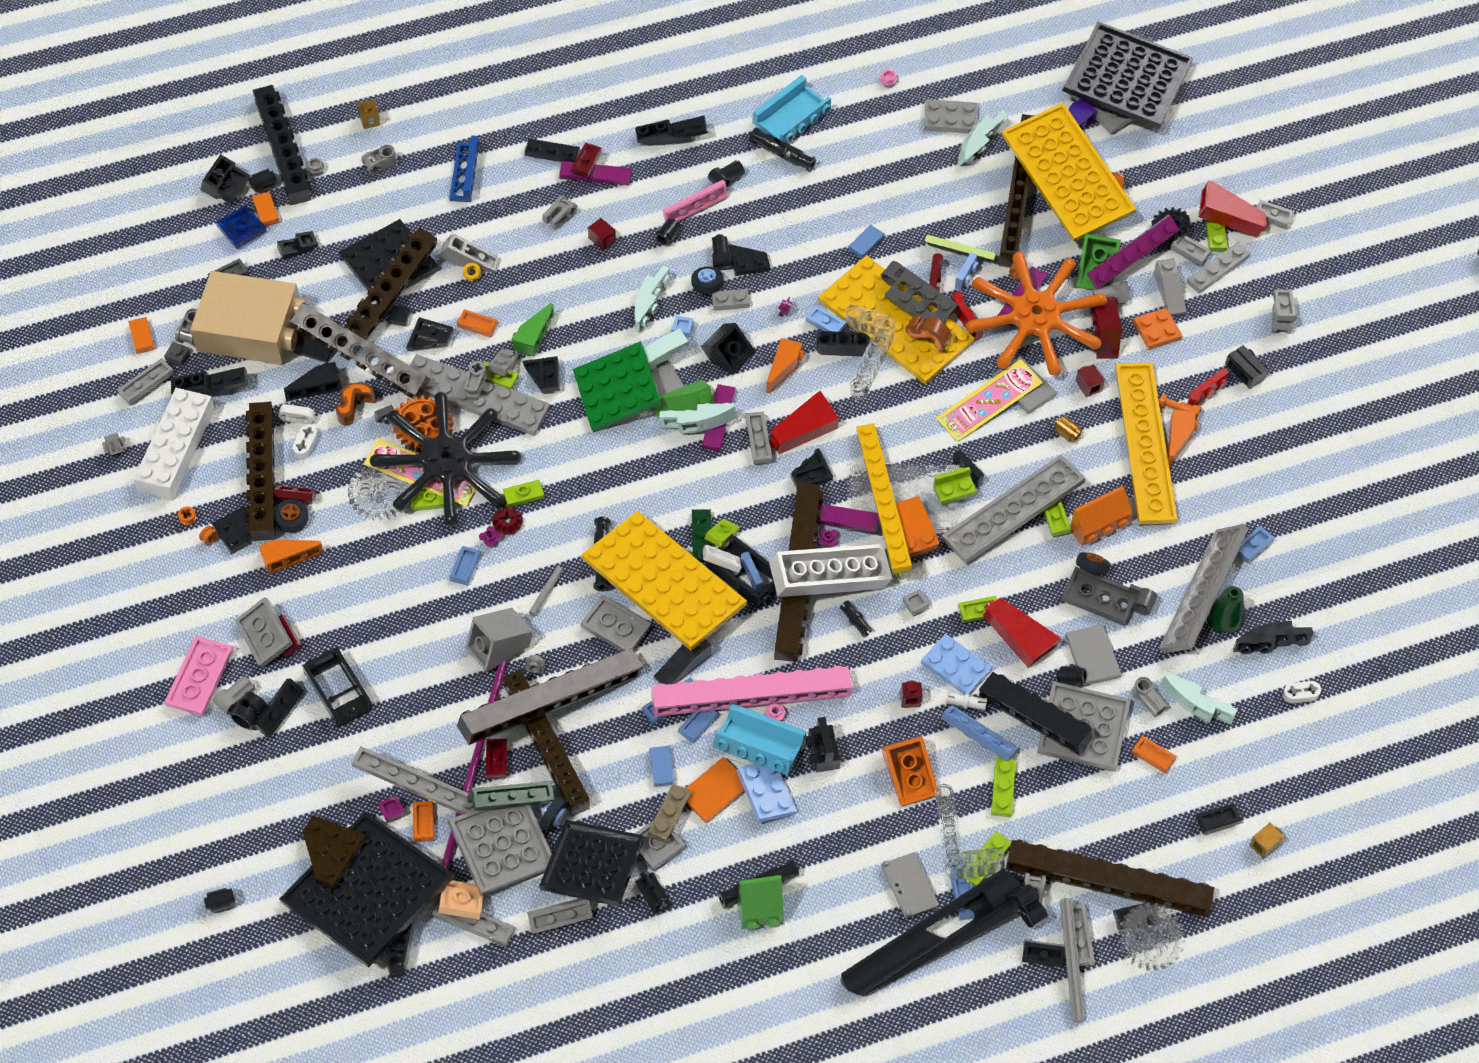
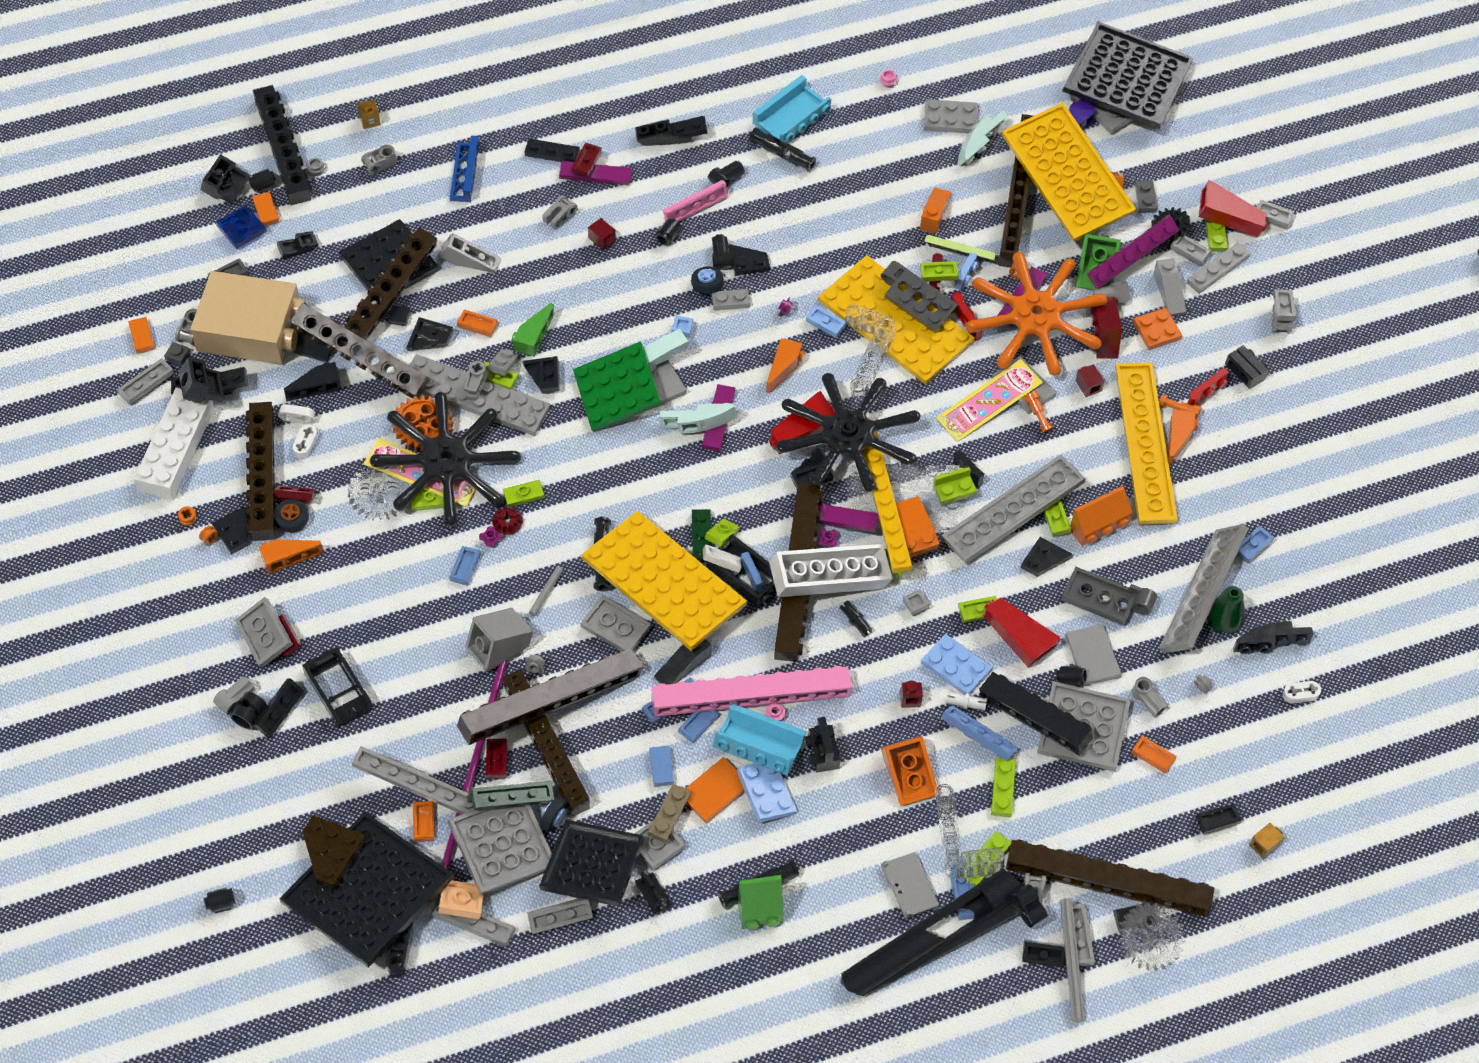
(113, 443): light grey gear -> none
(199, 675): bright pink plate -> none
(200, 382): none -> black brick
(349, 396): dark orange animal -> none
(381, 414): dark grey plate -> none
(391, 808): magenta plate -> none
(471, 266): yellow plate -> none
(647, 297): light aqua slope -> none
(686, 397): bright green slope -> none
(728, 348): black slope -> none
(758, 437): light grey plate -> none
(842, 343): black beam -> none
(848, 432): none -> black animal
(866, 241): medium blue tile -> none
(929, 328): dark orange animal -> none
(934, 210): none -> orange slope
(939, 271): none -> lime plate
(1037, 409): none -> orange piece
(1044, 557): none -> black wing
(1067, 429): pearl gold brick -> none
(1093, 563): black wheel -> none
(1146, 196): none -> dark grey plate
(1189, 697): light aqua slope -> none
(1203, 683): none -> light grey plate

